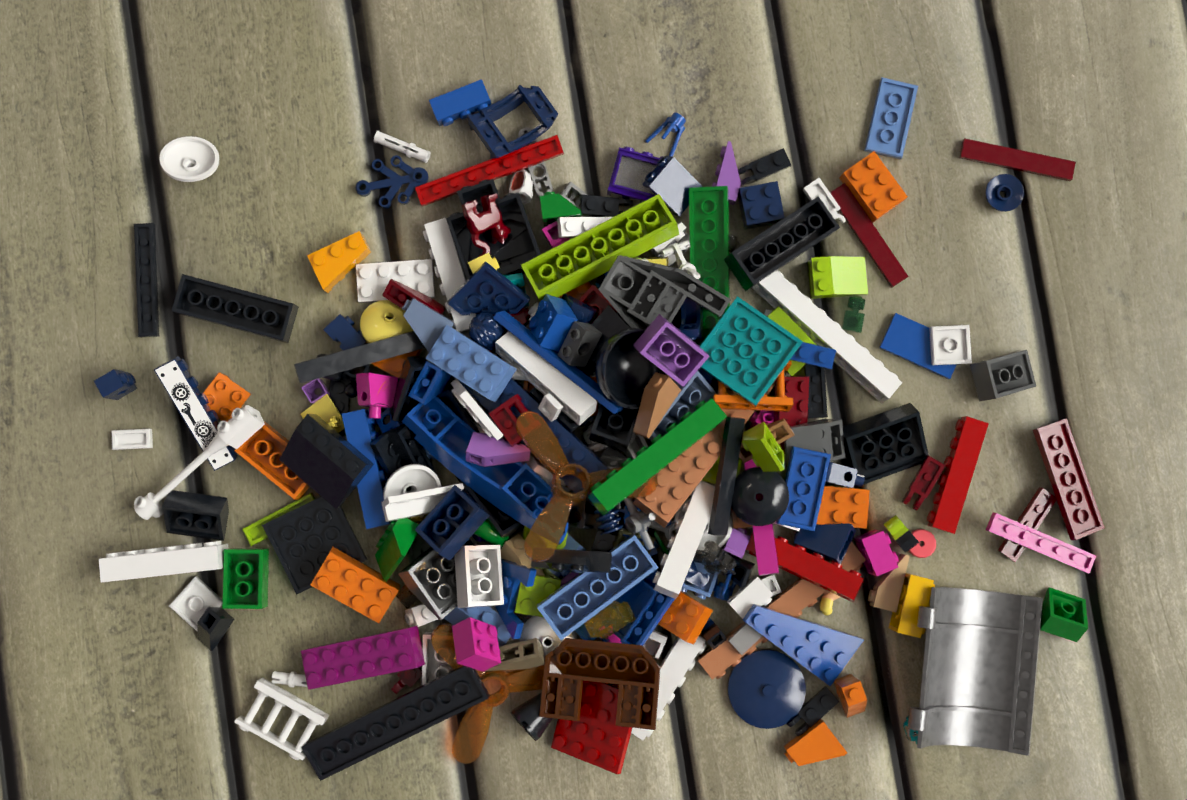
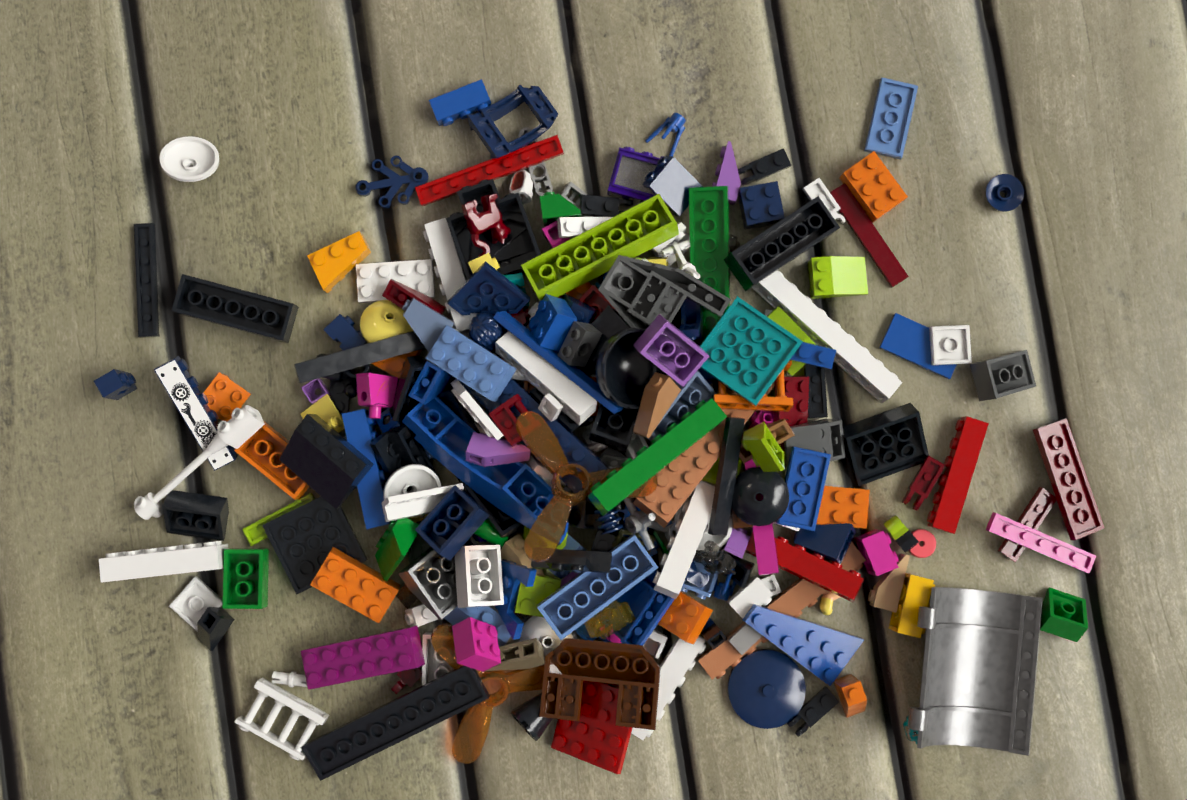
(132, 439): white tile -> none
(383, 139): white pin -> none
(814, 745): orange slope -> none
(843, 476): torso -> none
(852, 319): clear green plate -> none
(1017, 159): dark red tile -> none

